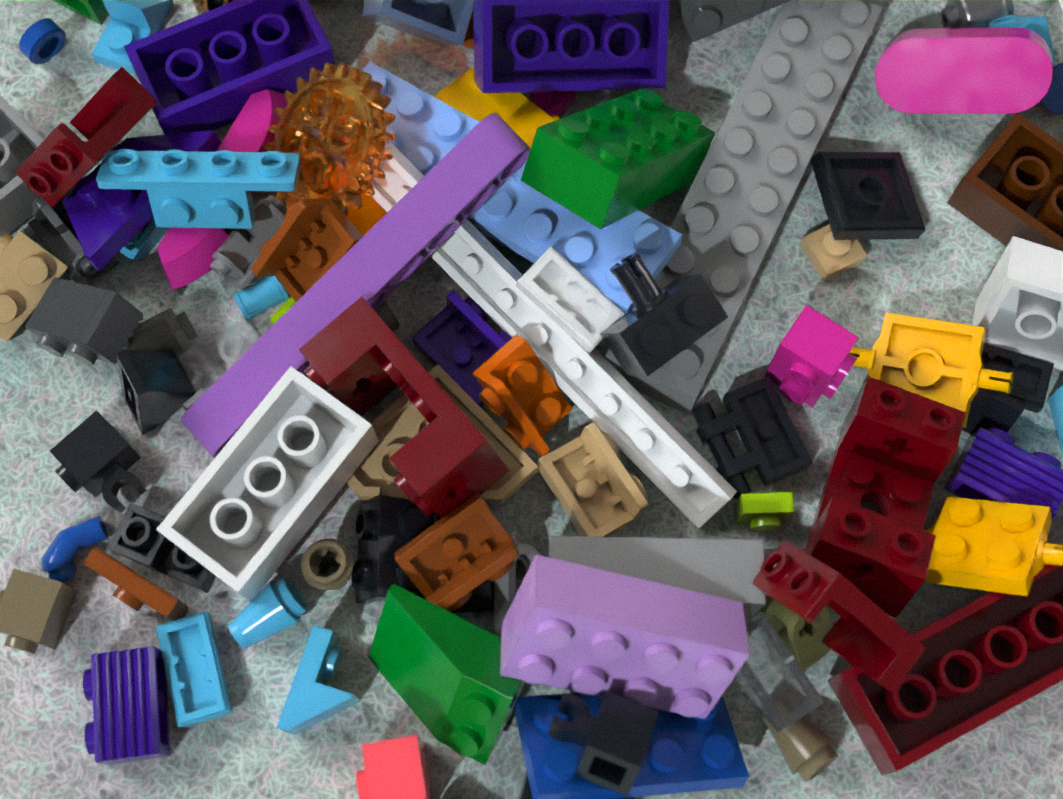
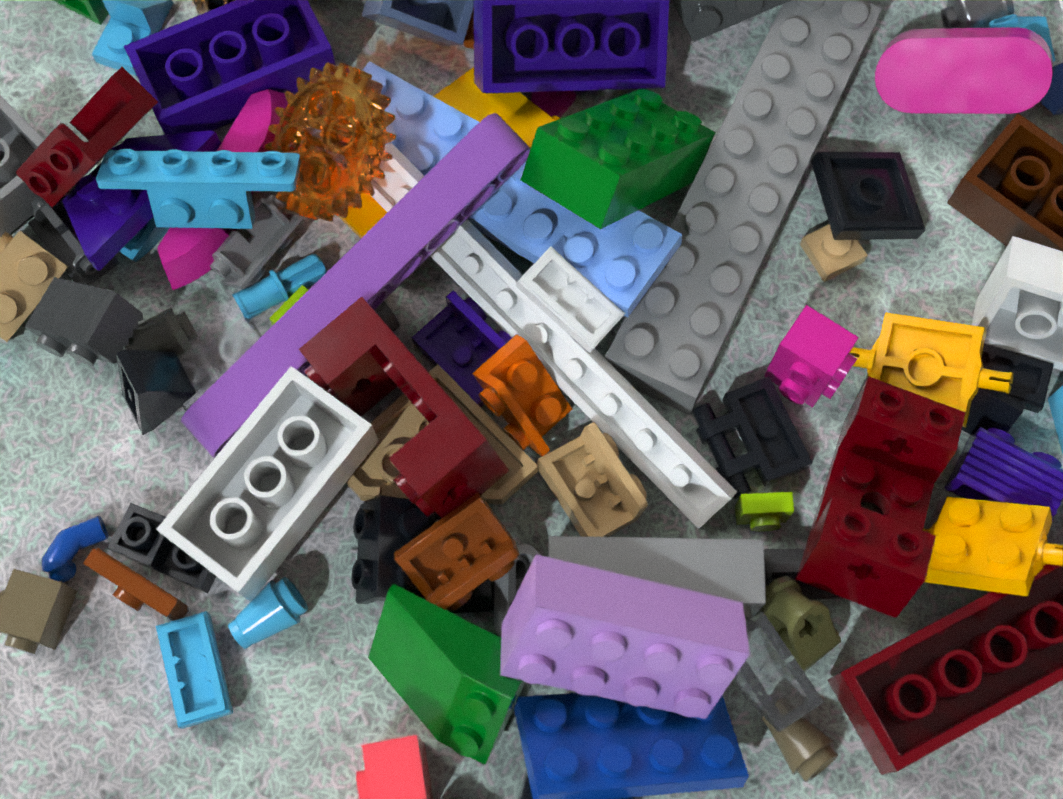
(42, 41): blue tile -> none
(97, 460): black brick -> none
(127, 706): dark purple brick -> none
(306, 245): dark orange bracket -> none
(308, 697): medium azure slope -> none
(320, 557): dark tan cone -> none
(612, 740): black brick -> none
(661, 319): black brick -> none
(863, 632): dark red panel -> none

